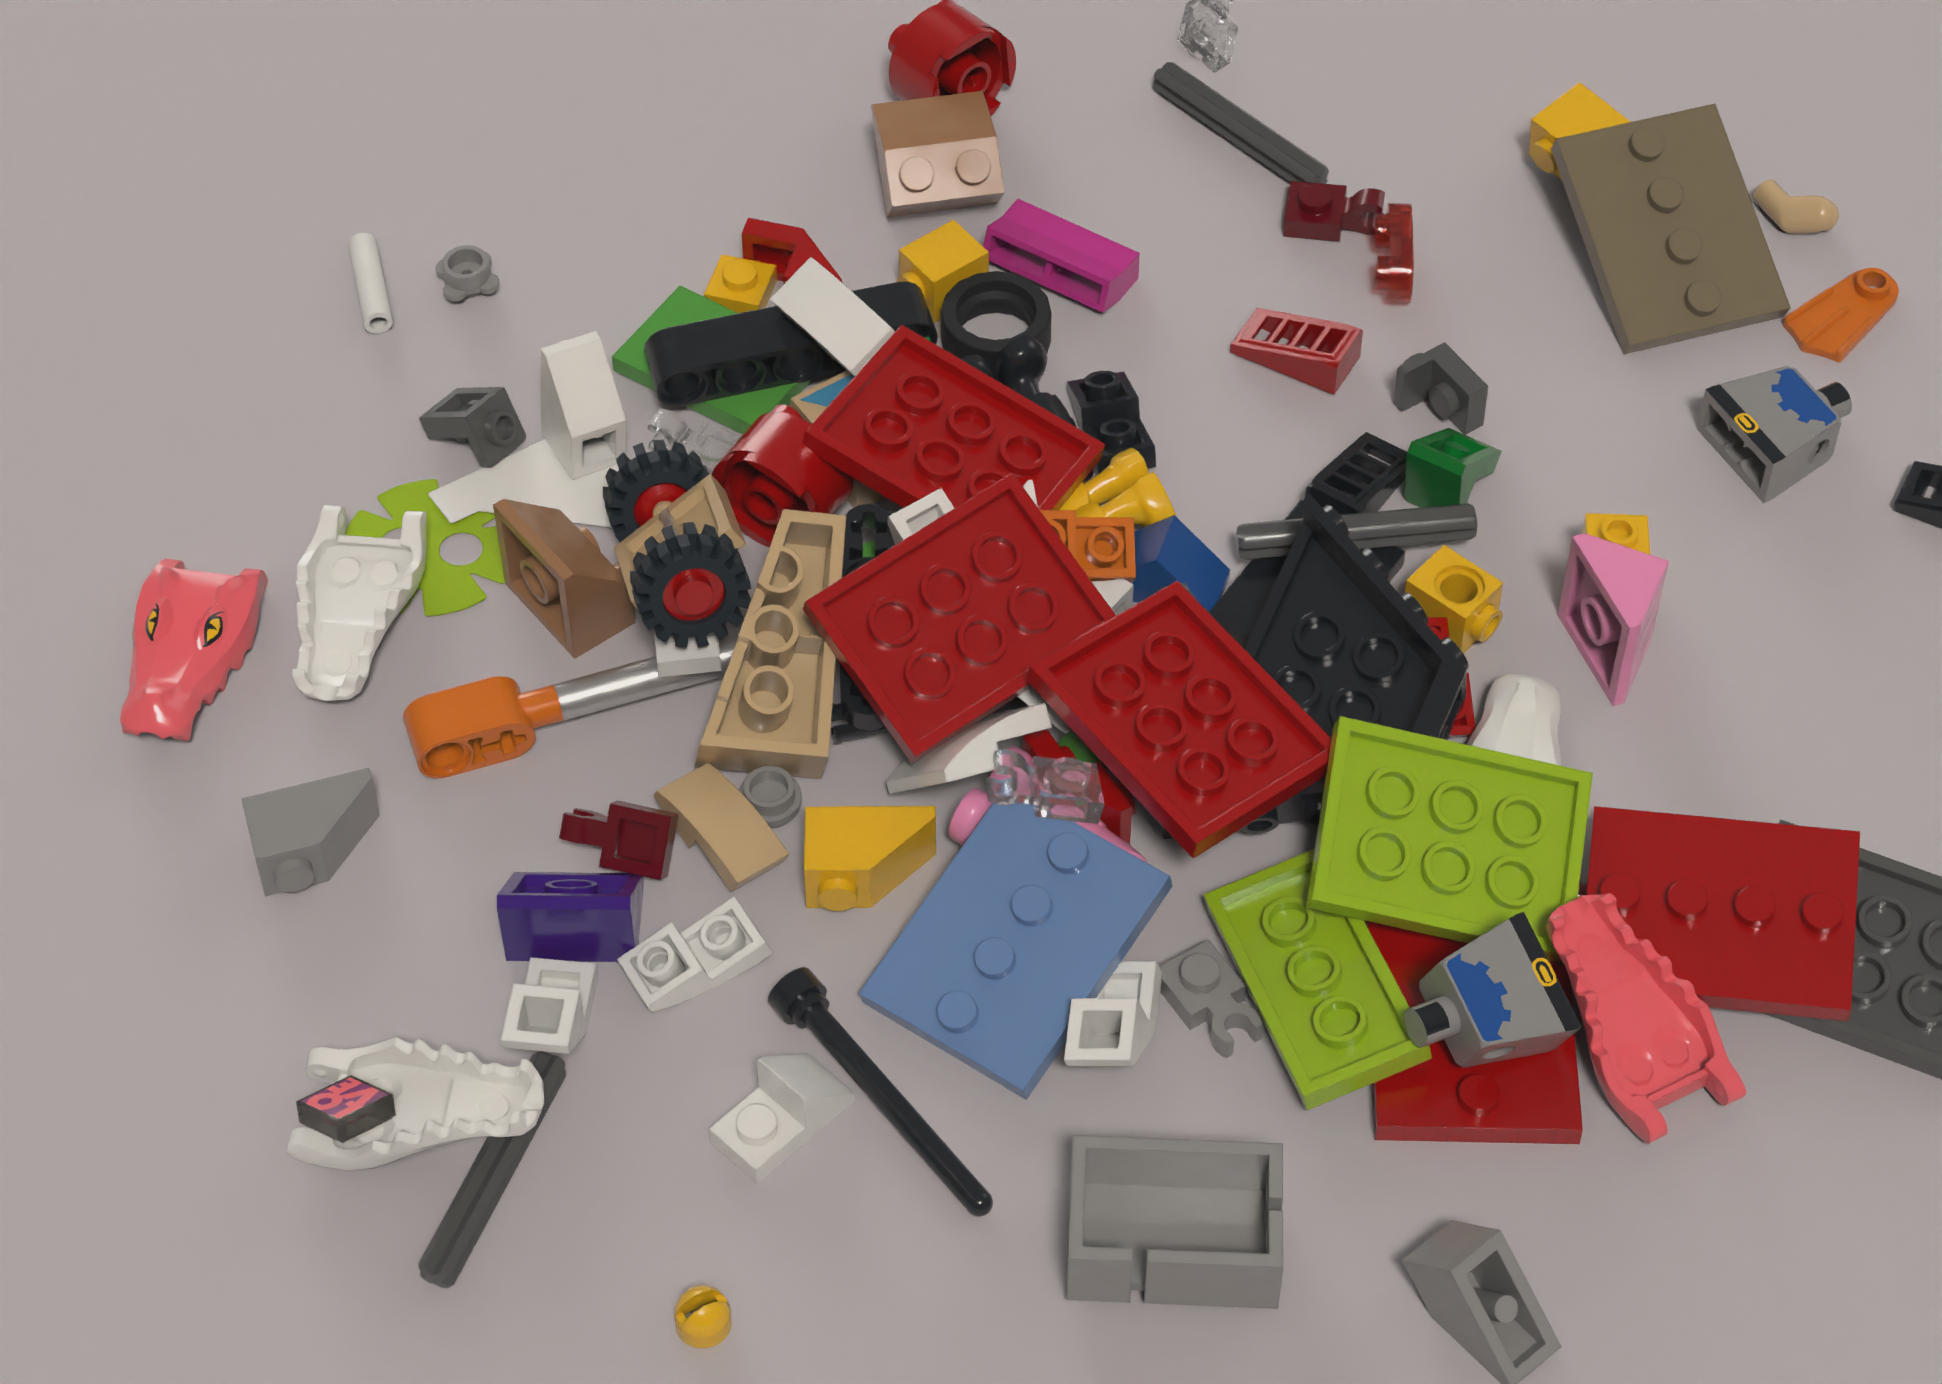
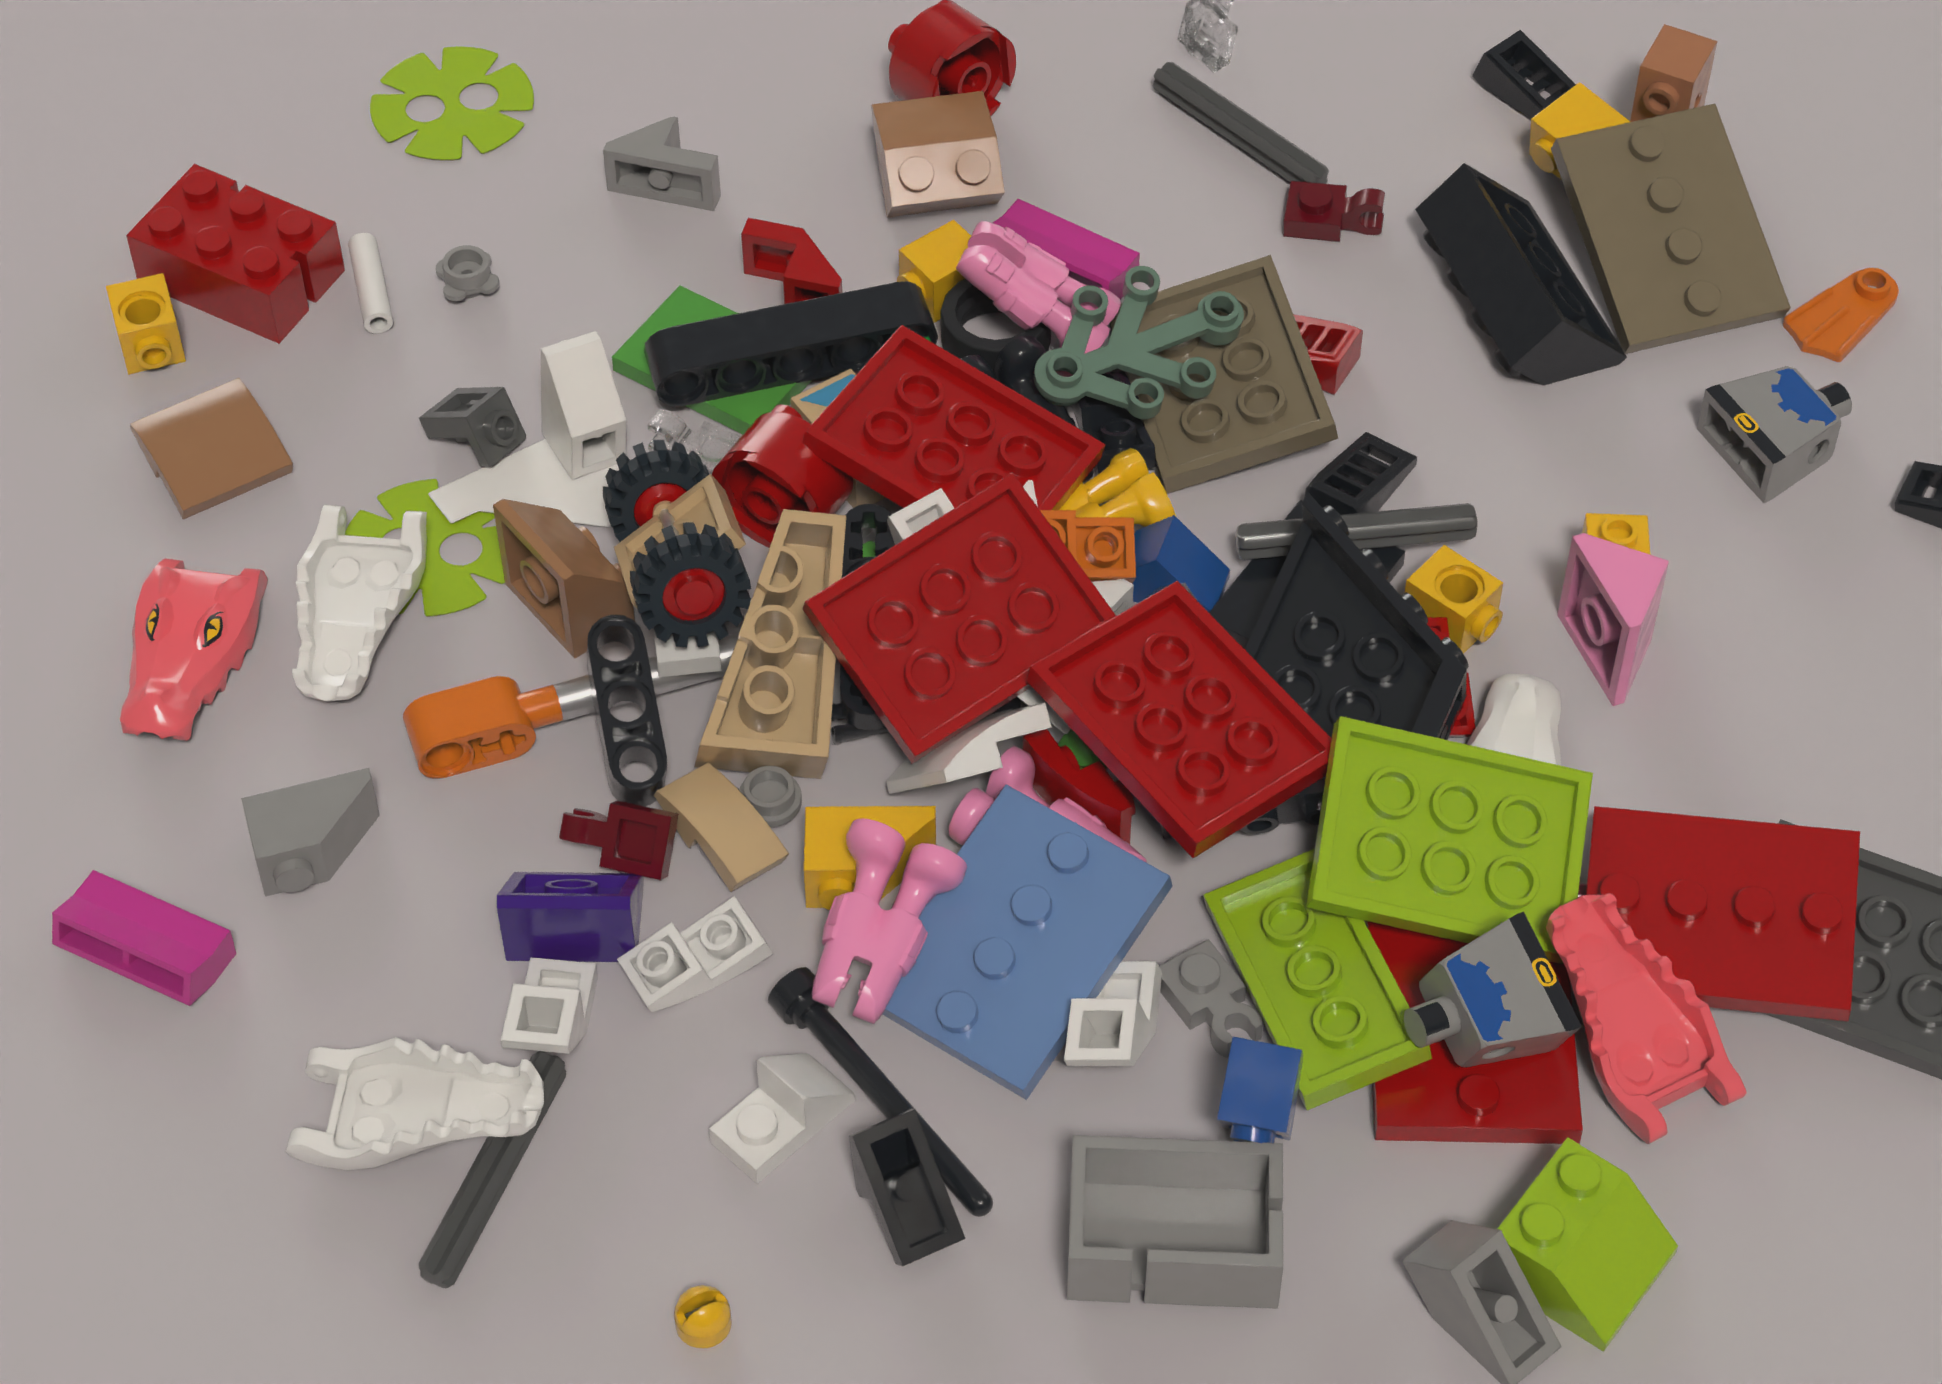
(142, 938): none -> dark pink piece
(145, 323): none -> yellow brick
(212, 447): none -> medium nougat slope
(237, 252): none -> red piece
(346, 1108): tile -> none
(444, 136): none -> lime piece
(630, 682): none -> black beam
(657, 168): none -> light grey slope
(741, 284): yellow plate -> none
(832, 316): white slope -> none
(880, 937): none -> bright pink piece
(905, 1187): none -> black slope
(1028, 283): none -> bright pink piece
(1054, 787): clear plate -> none
(1135, 350): none -> sand green plant
(1260, 1091): none -> blue slope
(1263, 389): none -> dark tan plate
(1395, 269): clear red plate -> none
(1445, 467): green slope -> none
(1448, 383): dark grey bracket -> none
(1509, 65): none -> black slope
(1516, 280): none -> black slope
(1587, 1243): none -> lime slope
(1673, 74): none -> nougat brick
(1796, 213): tan arm -> none

